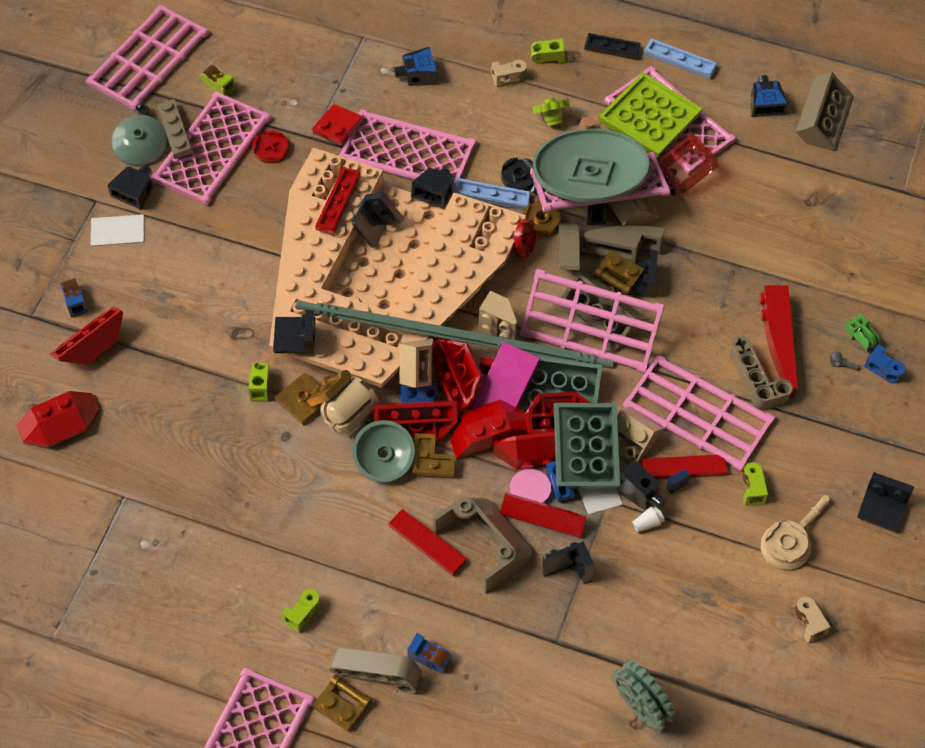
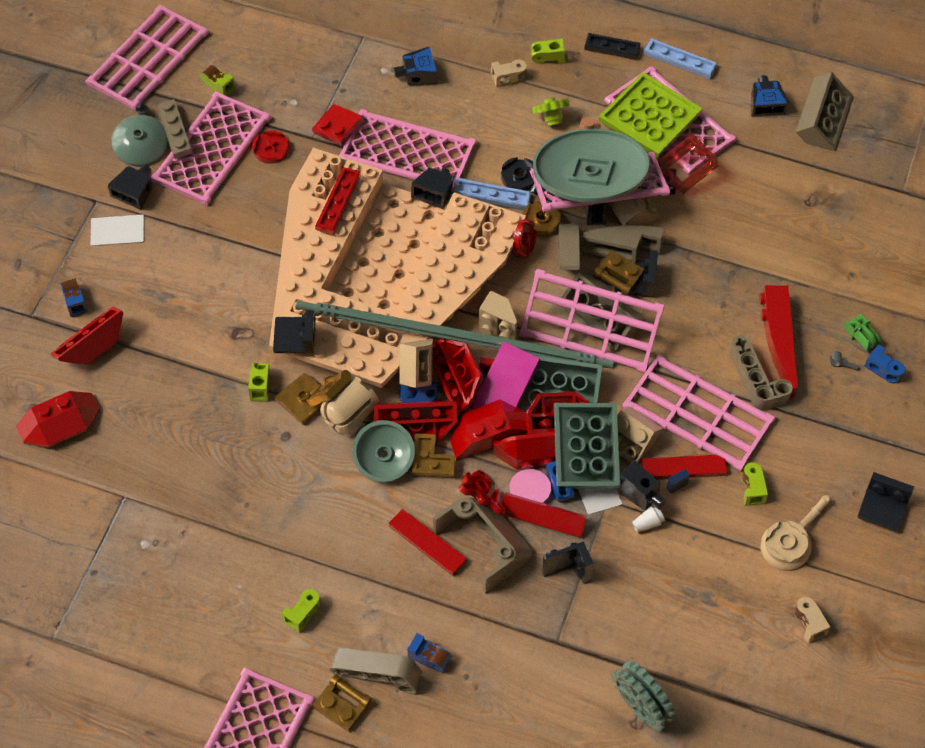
(374, 215): black bracket -> none
(478, 487): none -> red tile

